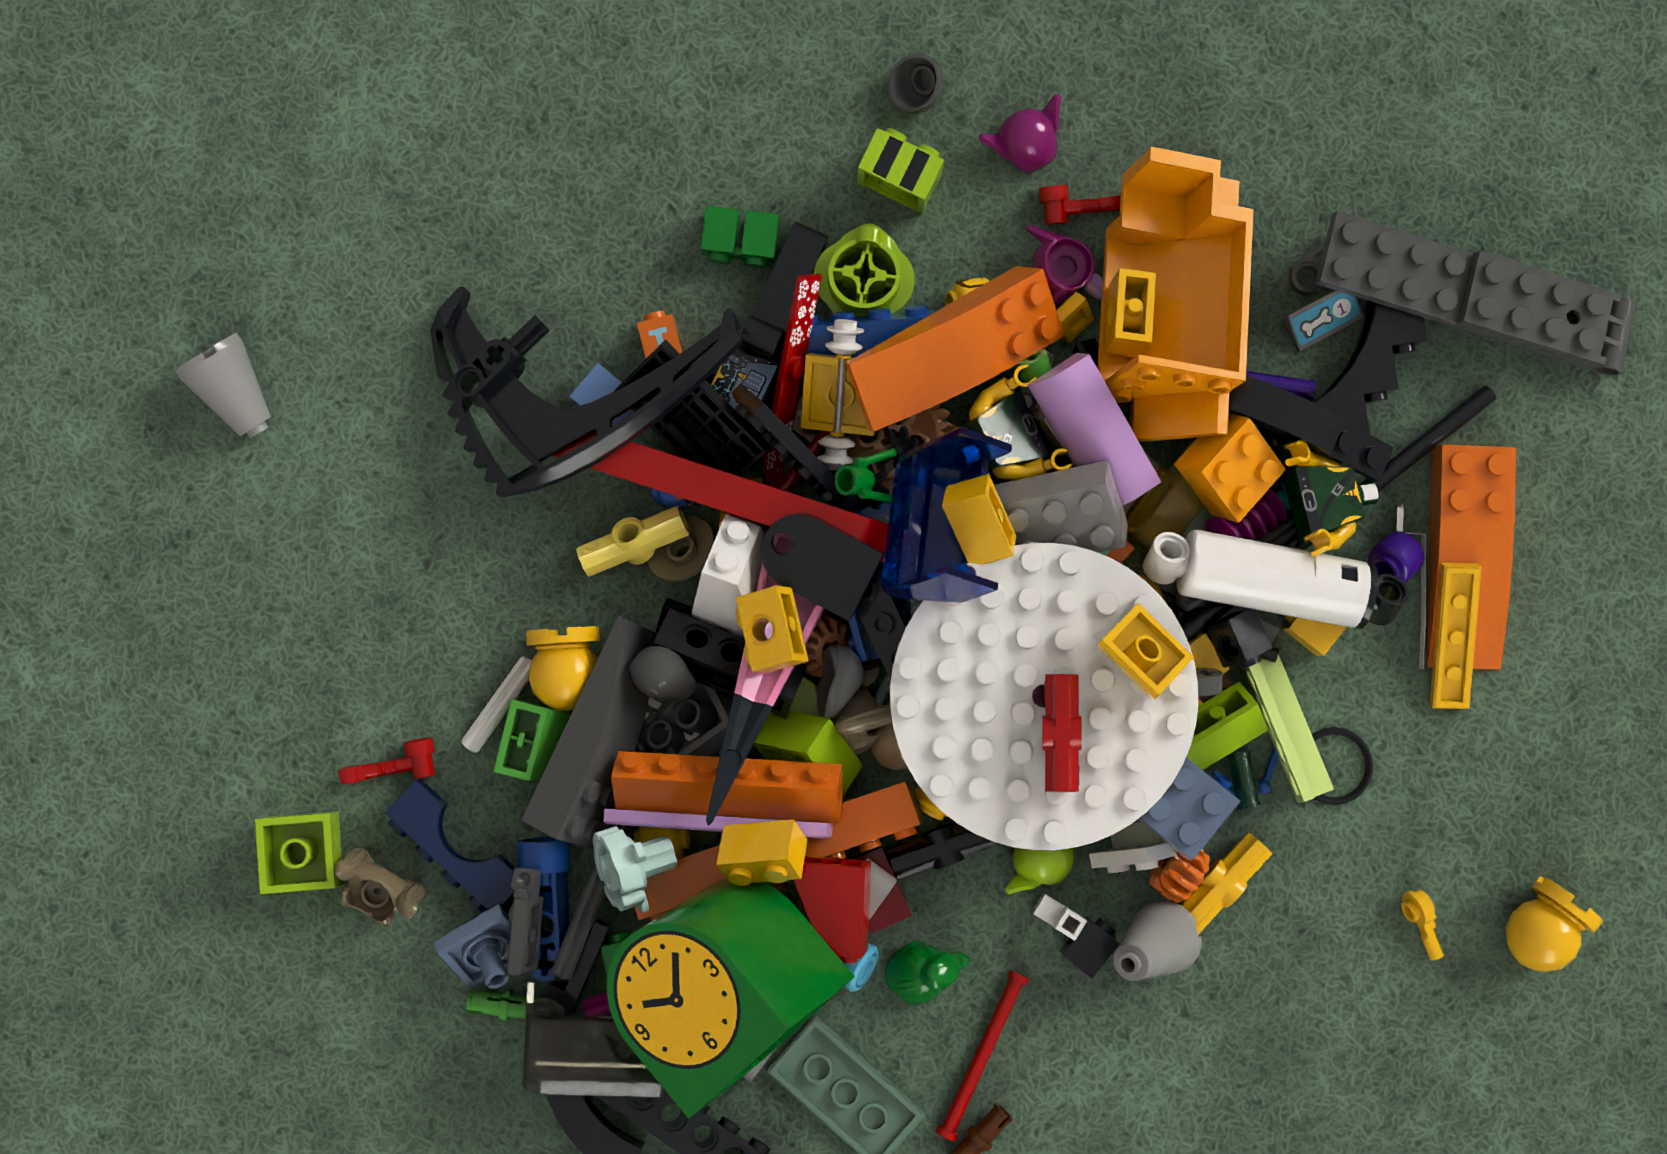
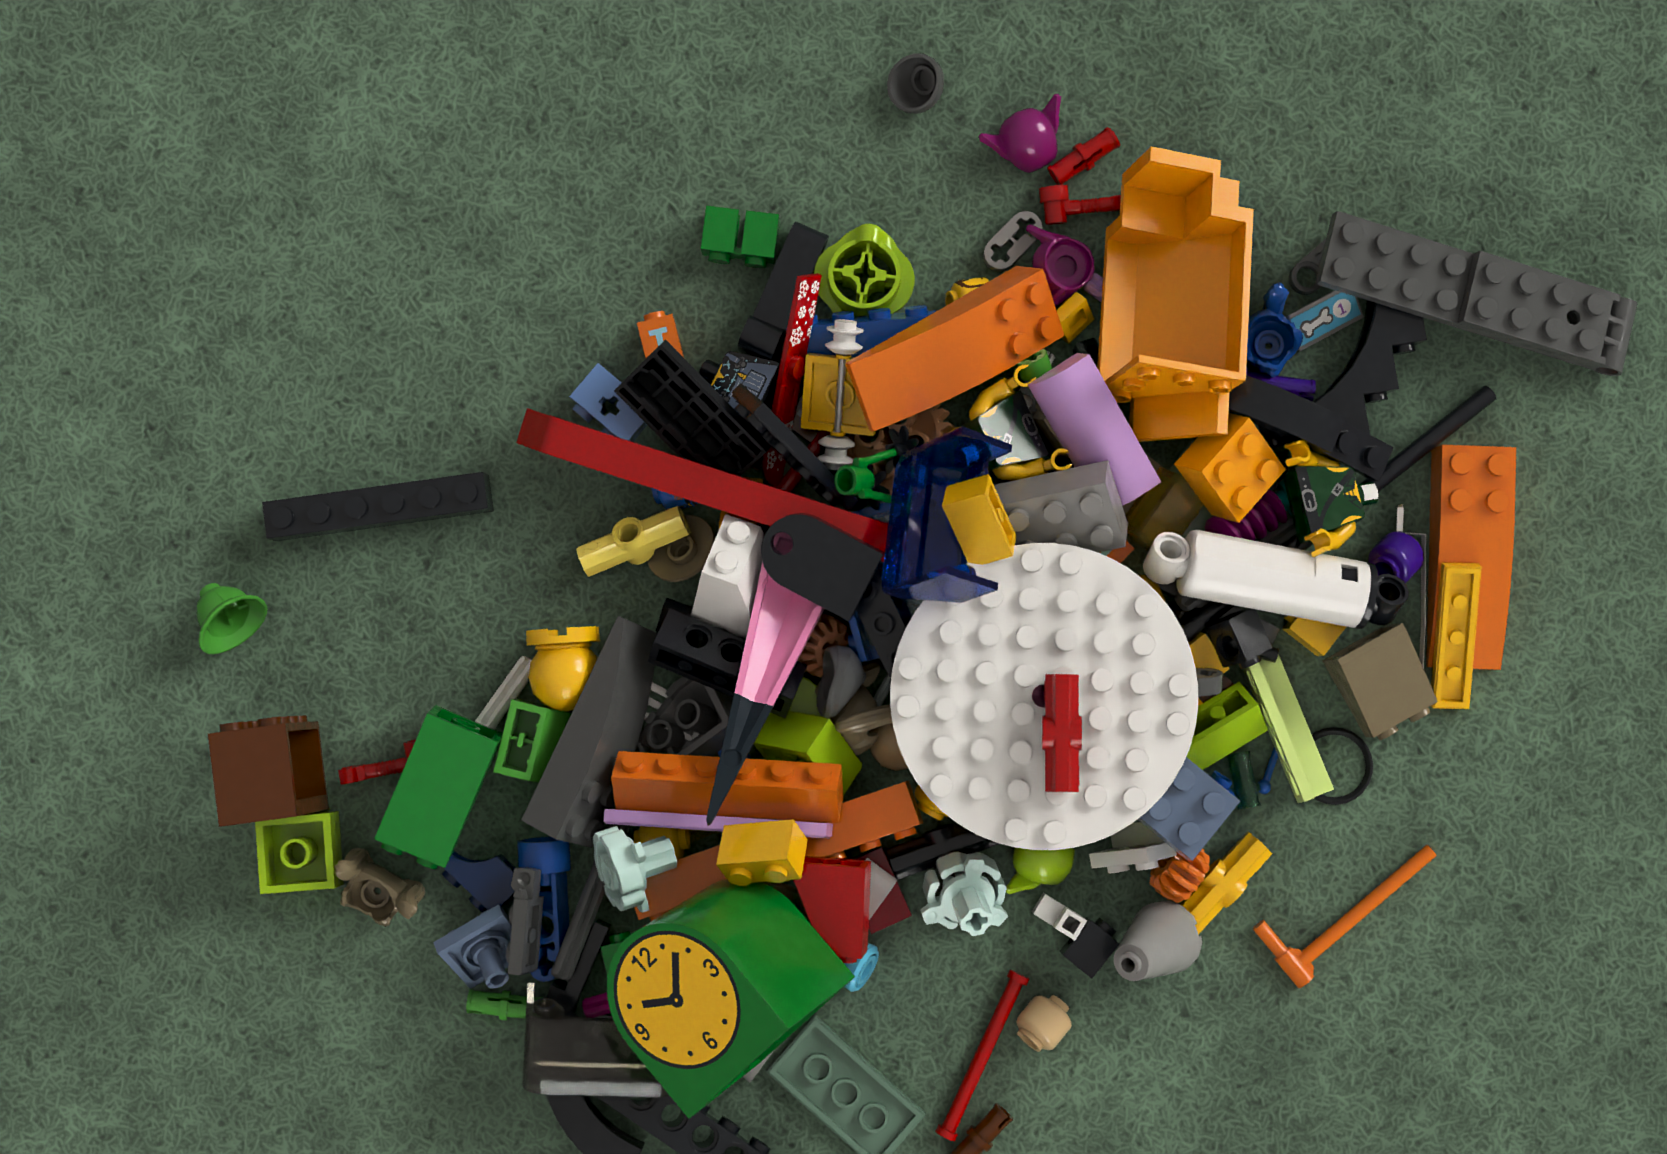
(227, 617): none -> bright green hat
(228, 385): light grey cone -> none
(267, 769): none -> reddish brown hose
(377, 506): none -> black brick
(438, 787): none -> green slope
(540, 427): black piece -> none
(662, 674): dark grey hat -> none
(786, 643): yellow brick -> none
(900, 169): lime brick -> none
(922, 972): green hair -> none
(967, 896): none -> light aqua piece
(1006, 235): none -> light grey beam
(1043, 1022): none -> tan head
(1083, 156): none -> red pin
(1130, 313): yellow brick -> none
(1145, 651): yellow slope -> none
(1272, 328): none -> blue hair
(1298, 963): none -> orange bar
(1382, 680): none -> dark tan slope
(1420, 909): yellow plate -> none
(1548, 930): yellow tile -> none

